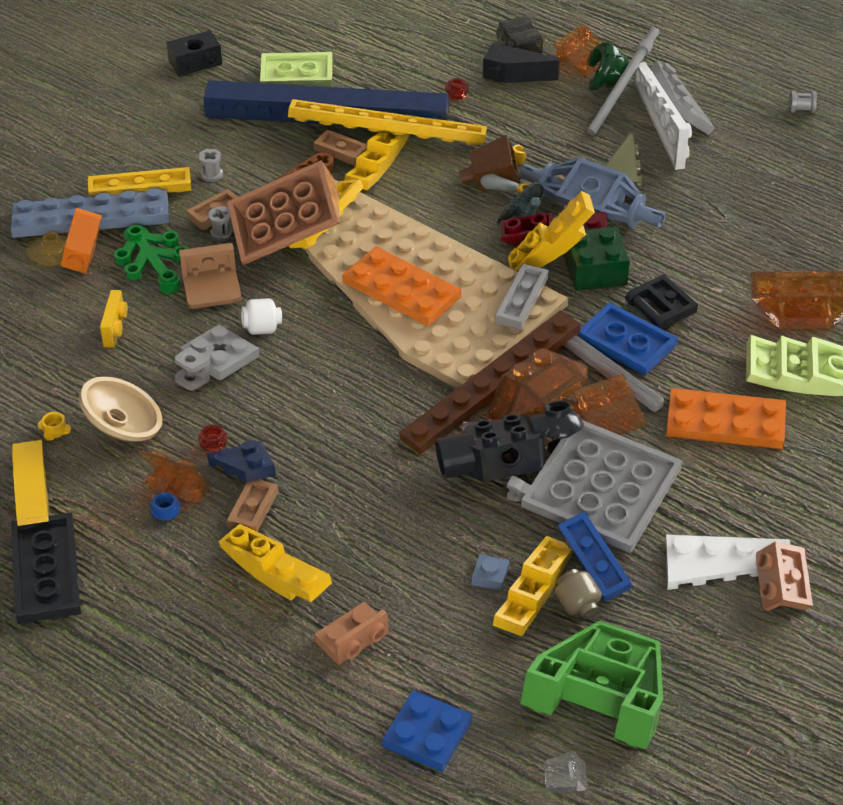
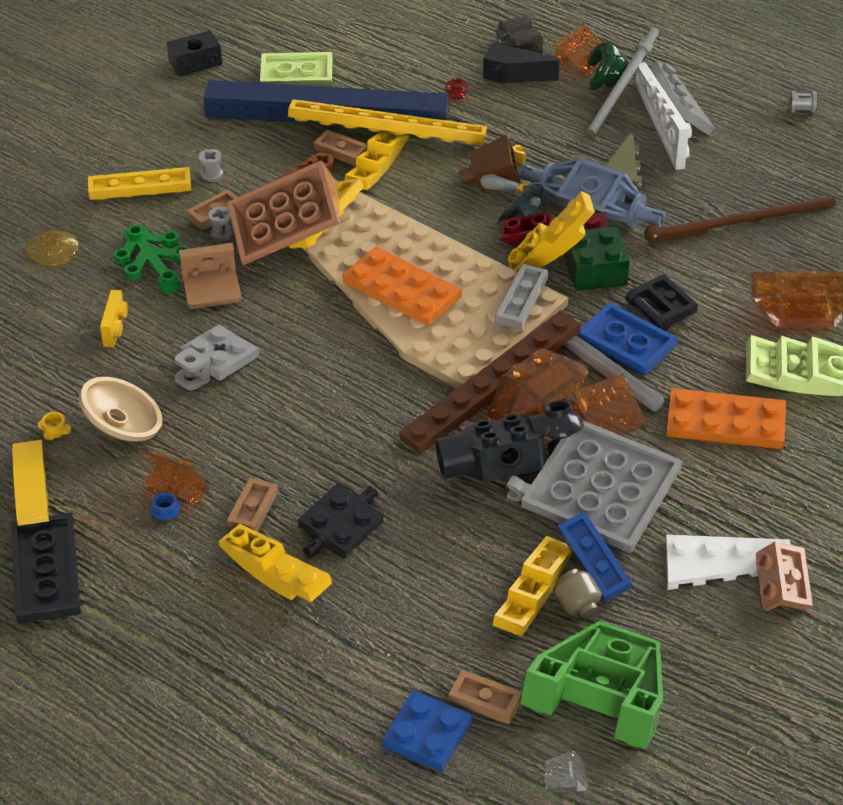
(81, 240): orange slope -> none
(117, 211): sand blue plate -> none
(212, 438): clear red plate -> none
(246, 461): dark blue wing -> none
(261, 316): white head -> none
(340, 521): none -> black plate
(352, 632): nougat bracket -> none
(485, 697): none -> medium nougat plate
(490, 572): sand blue plate -> none
(655, 235): none -> reddish brown bar

